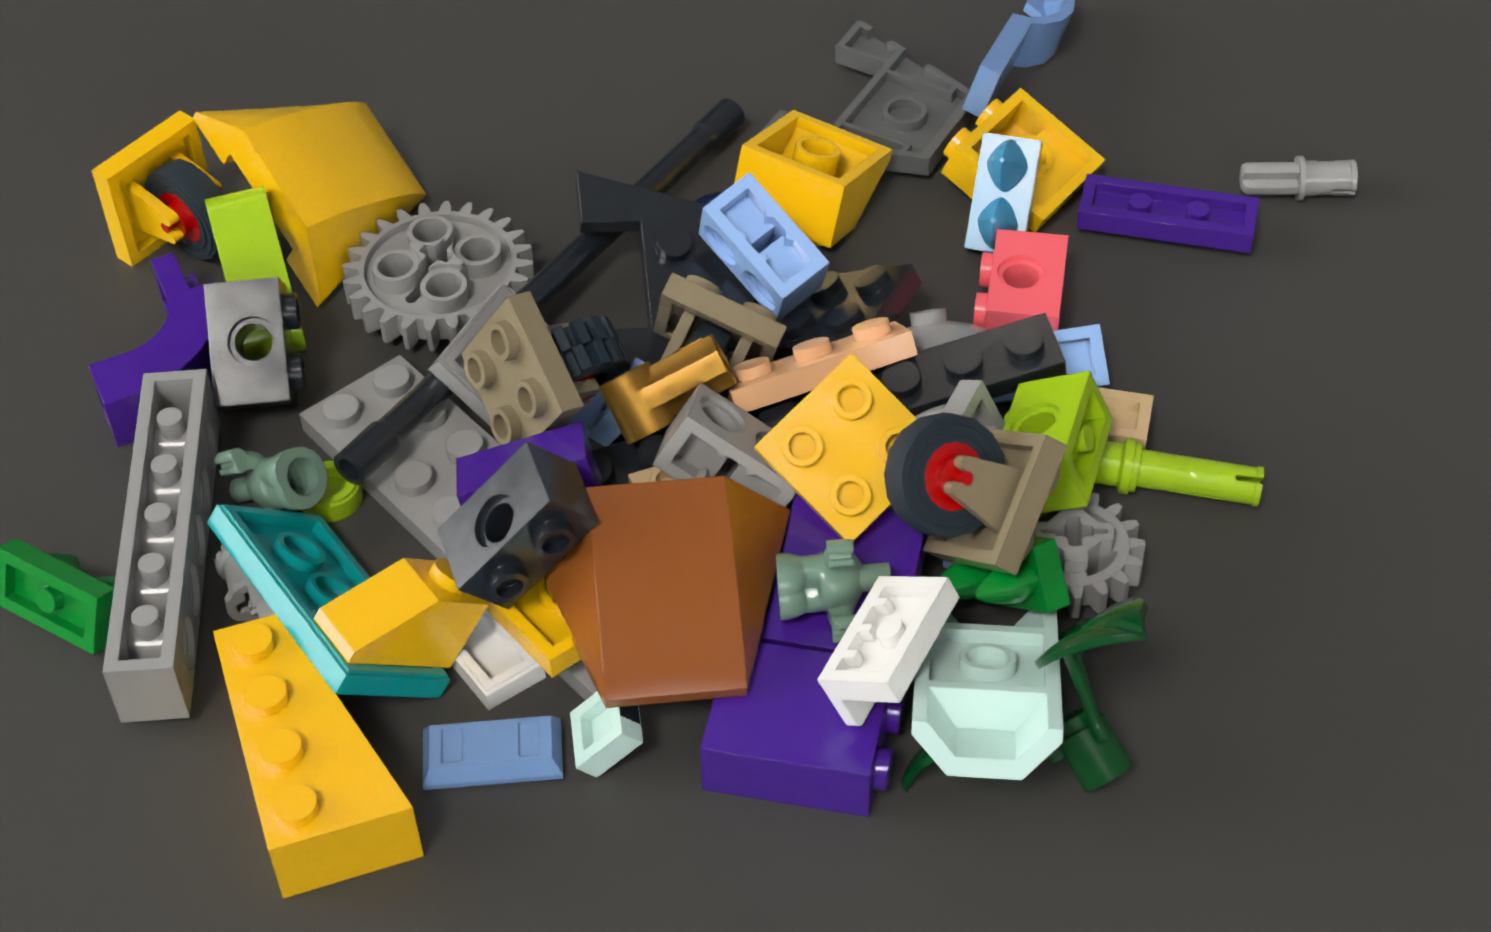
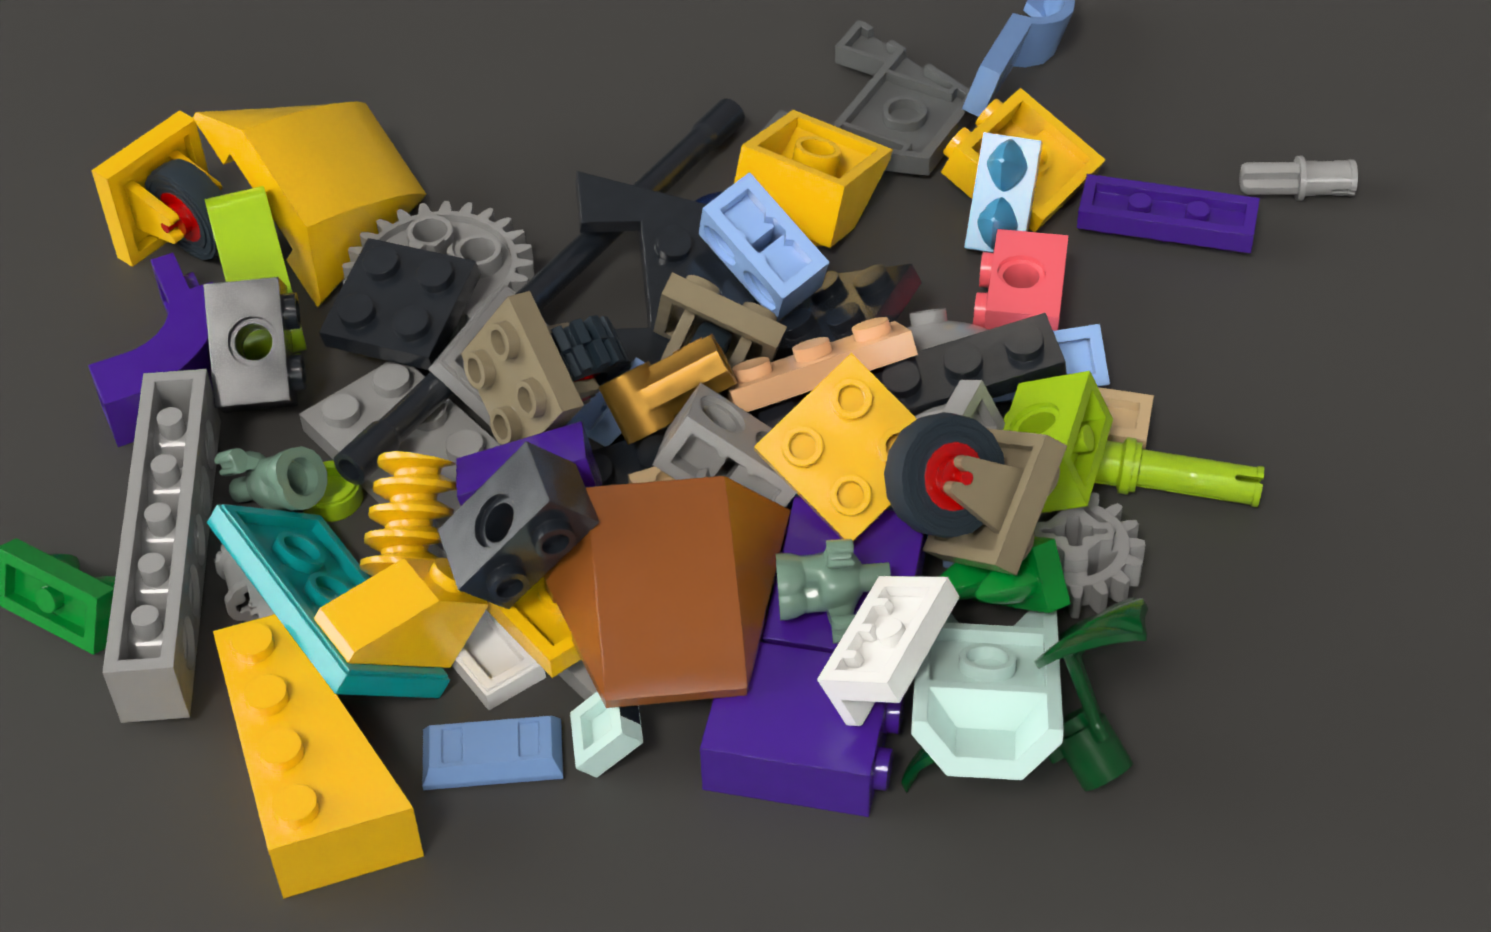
(400, 303): none -> black plate
(410, 509): none -> yellow piece

